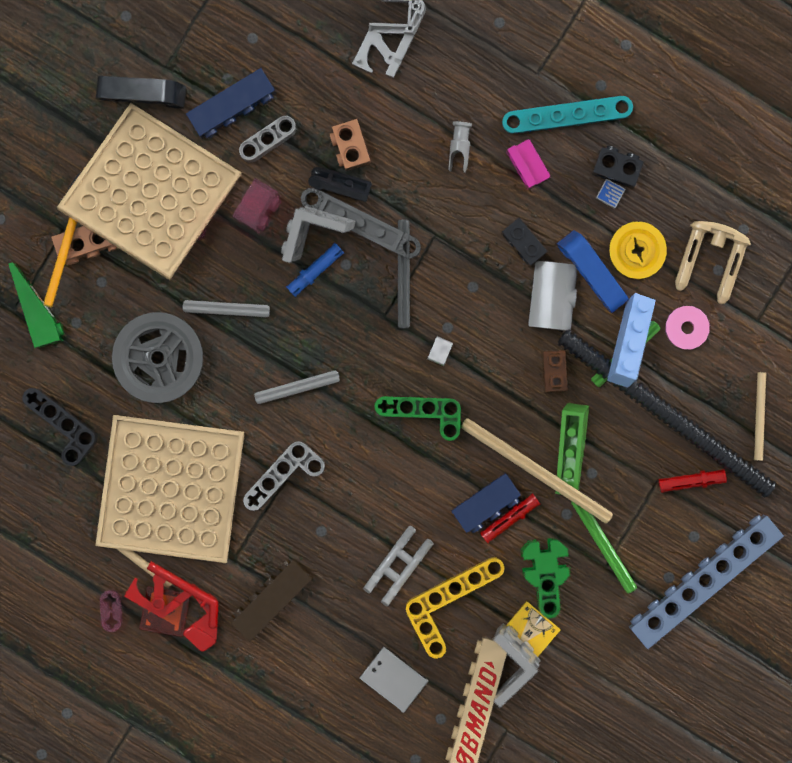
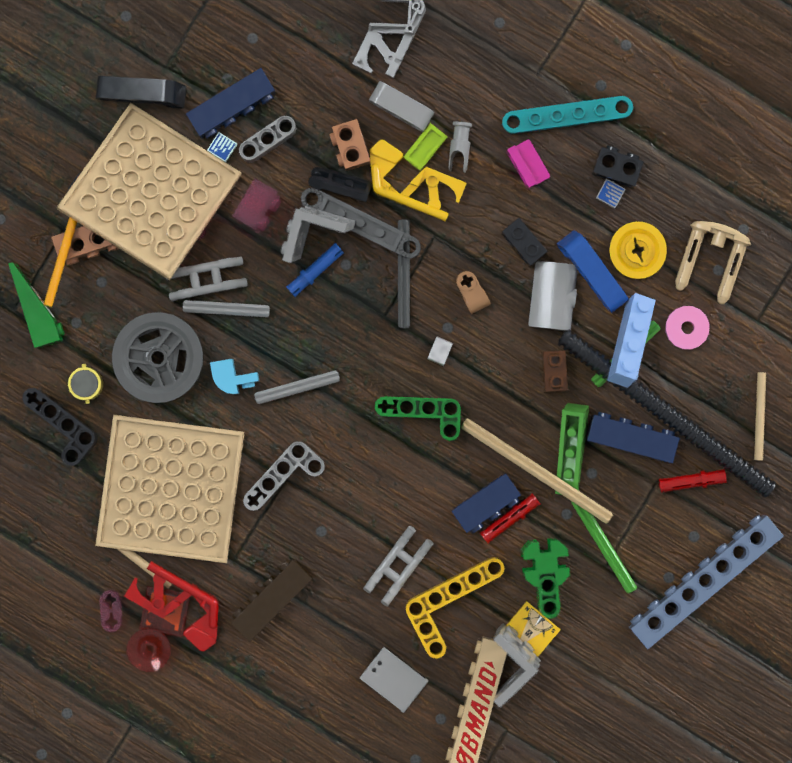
(85, 383): none -> pearl dark grey piece
(144, 659): none -> clear red dish
(217, 285): none -> light grey piece
(222, 147): none -> tile
(226, 379): none -> medium azure brick
(385, 157): none -> yellow piece
(401, 106): none -> light grey beam
(425, 147): none -> lime tile
(473, 296): none -> medium nougat piece
(632, 438): none -> dark blue brick

